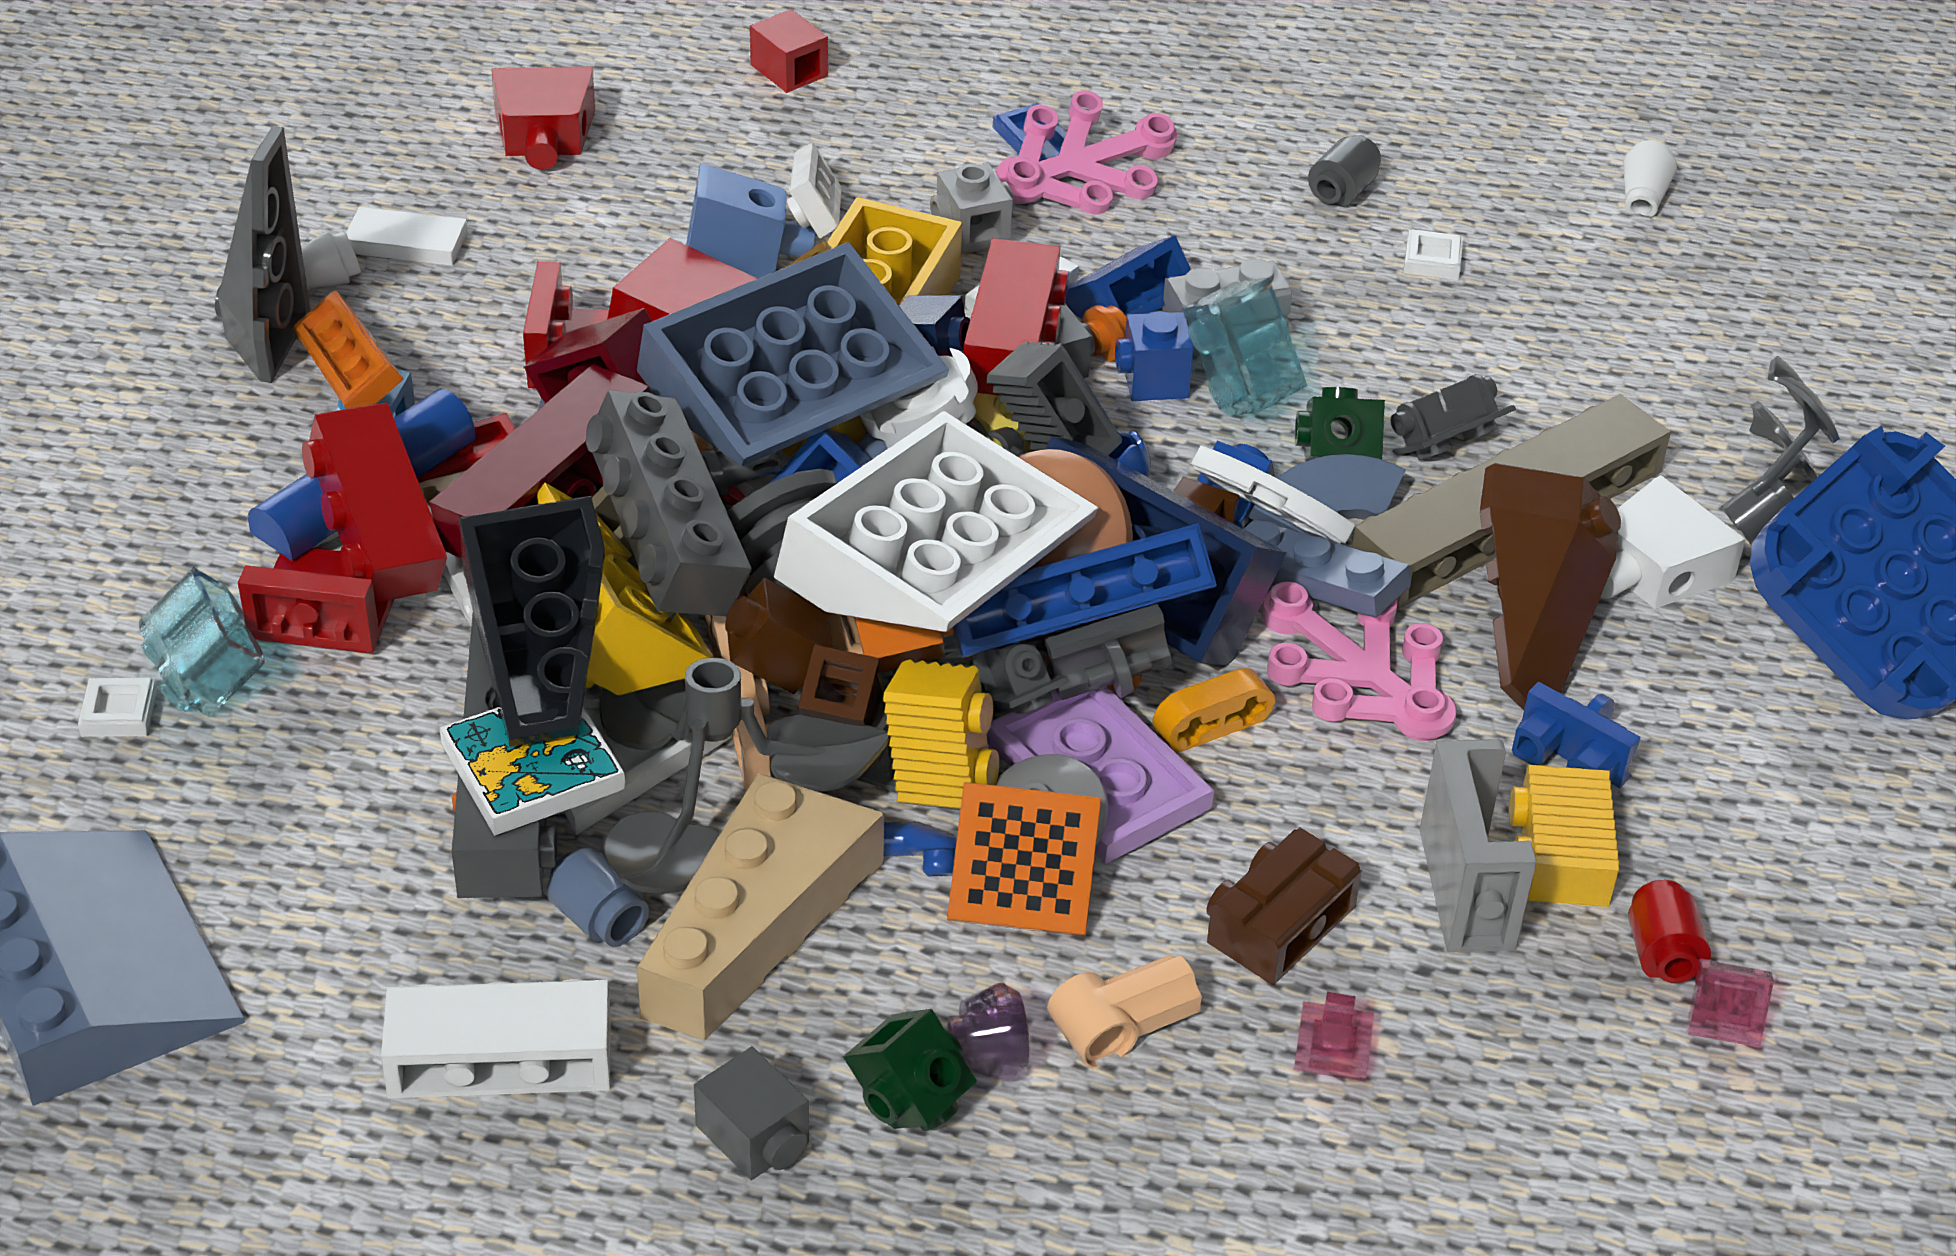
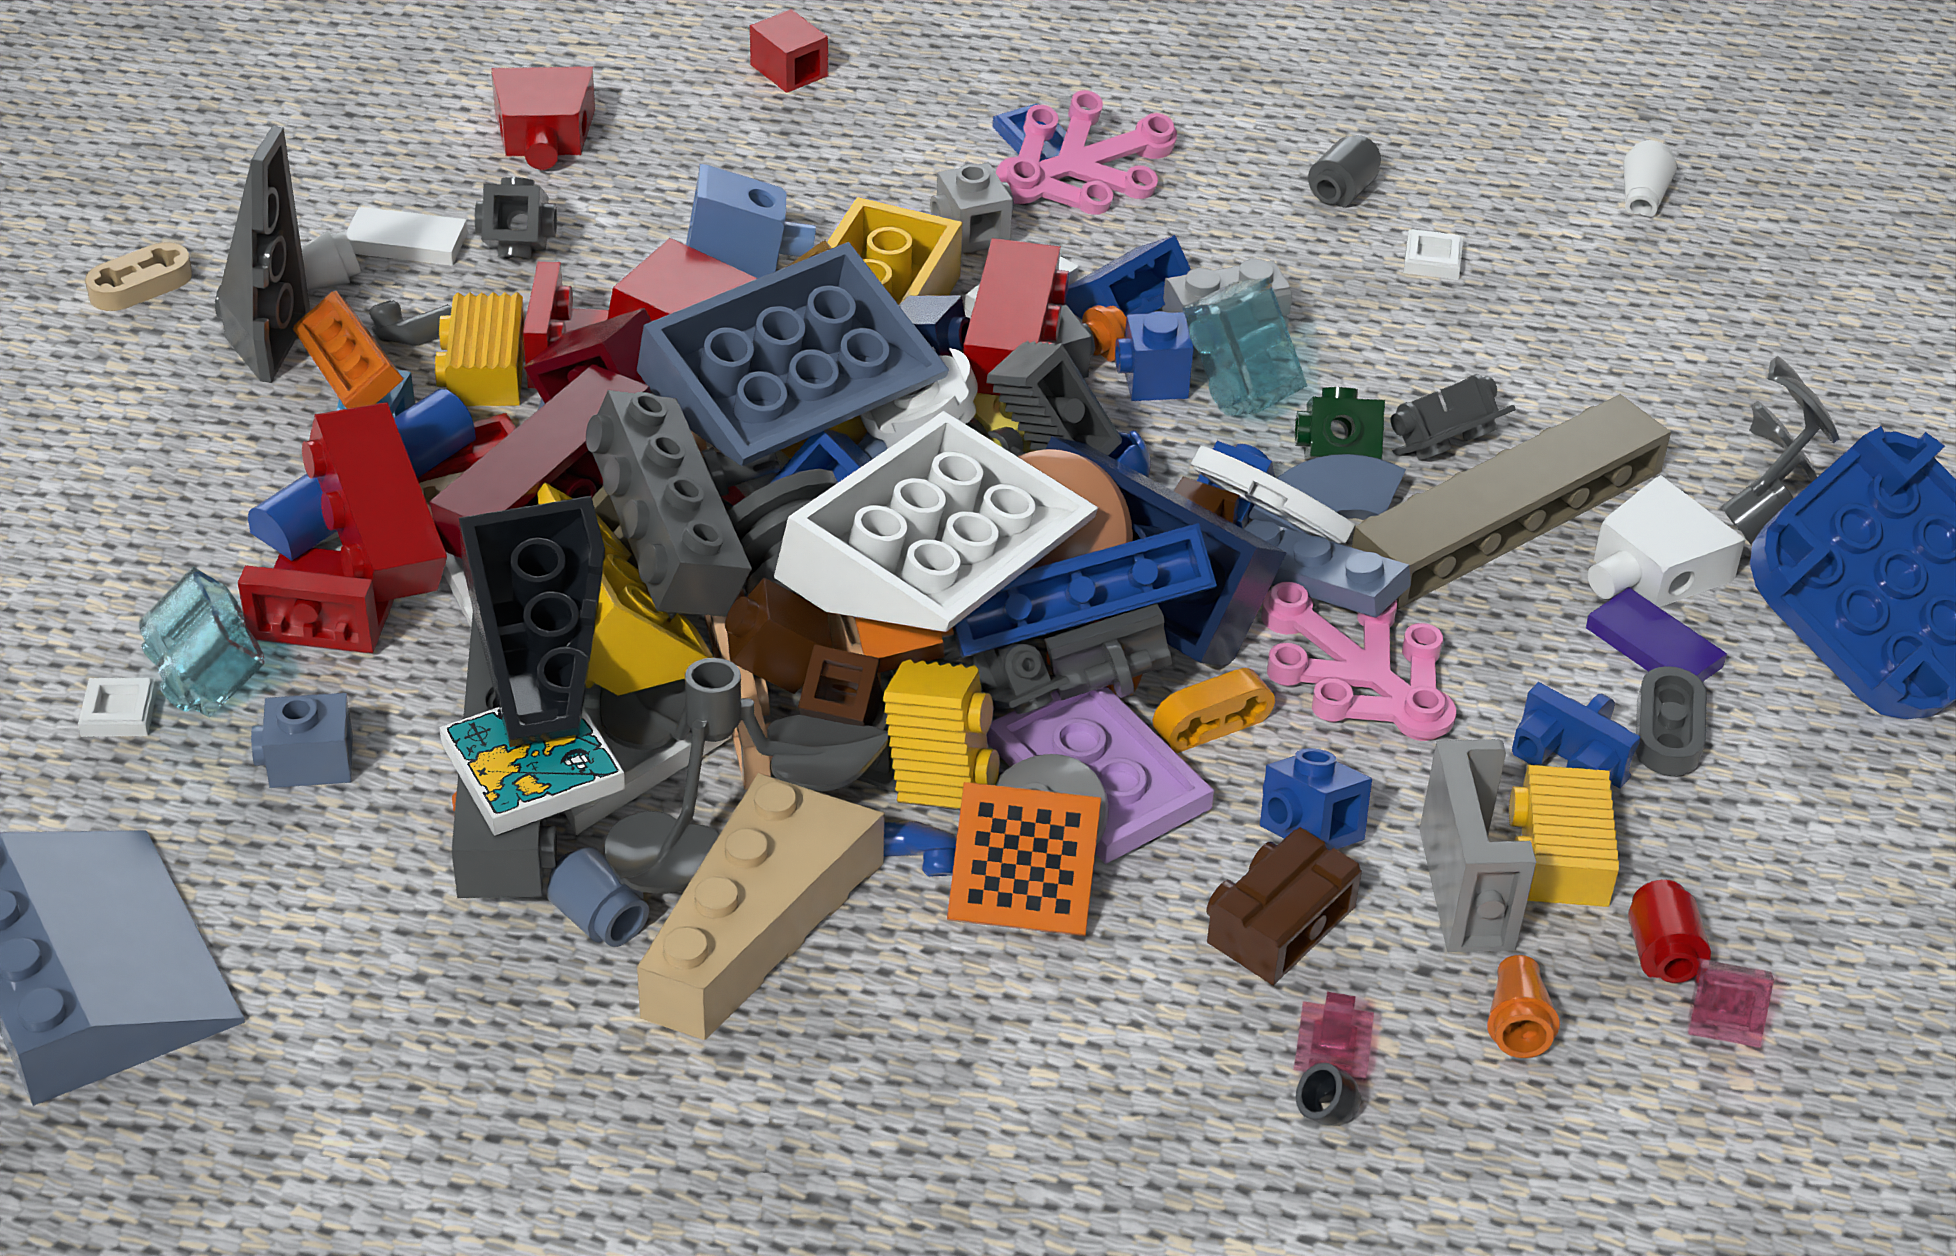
(138, 276): none -> tan beam
(304, 740): none -> sand blue brick
(406, 330): none -> dark grey arm
(482, 349): none -> yellow brick
(496, 1038): white brick -> none
(504, 202): none -> dark grey brick
(752, 1114): dark grey brick -> none
(814, 192): white plate -> none
(911, 1071): dark green brick -> none
(993, 1032): clear purple cone -> none
(1113, 1013): light nougat piece -> none
(1317, 796): none -> blue brick
(1328, 1084): none -> black hinge
(1521, 1011): none -> orange cone
(1549, 569): reddish brown wedge -> none
(1653, 636): none -> dark purple tile
(1672, 731): none -> dark grey plate

